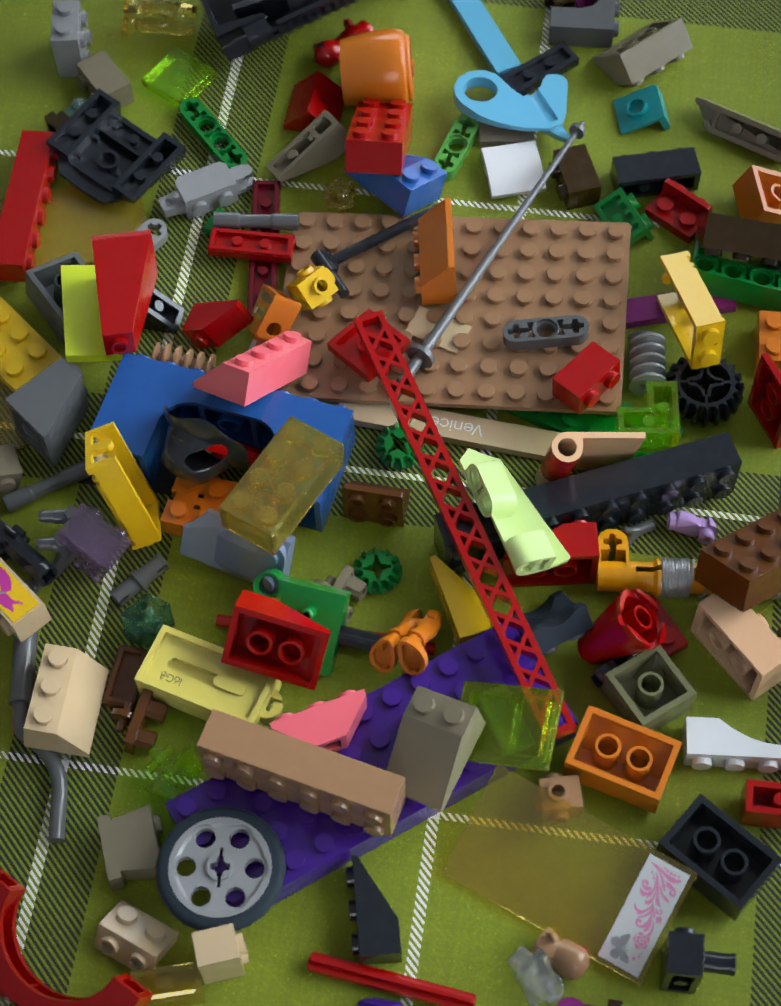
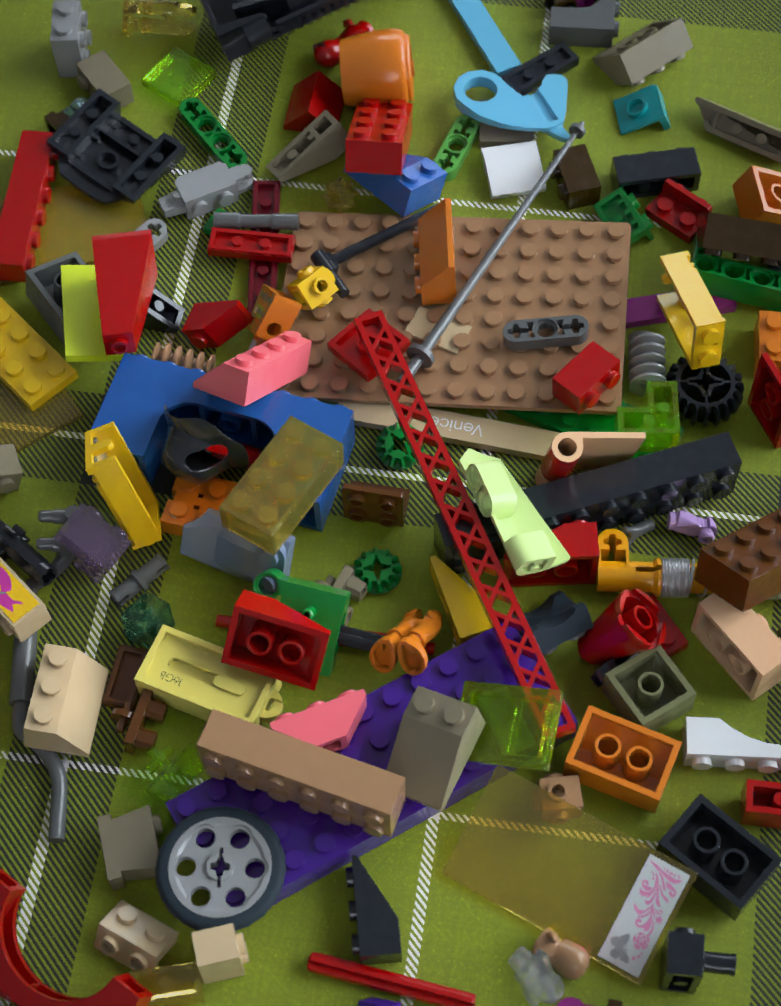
(29, 493): dark grey piece -> none
(50, 409): dark grey slope -> none

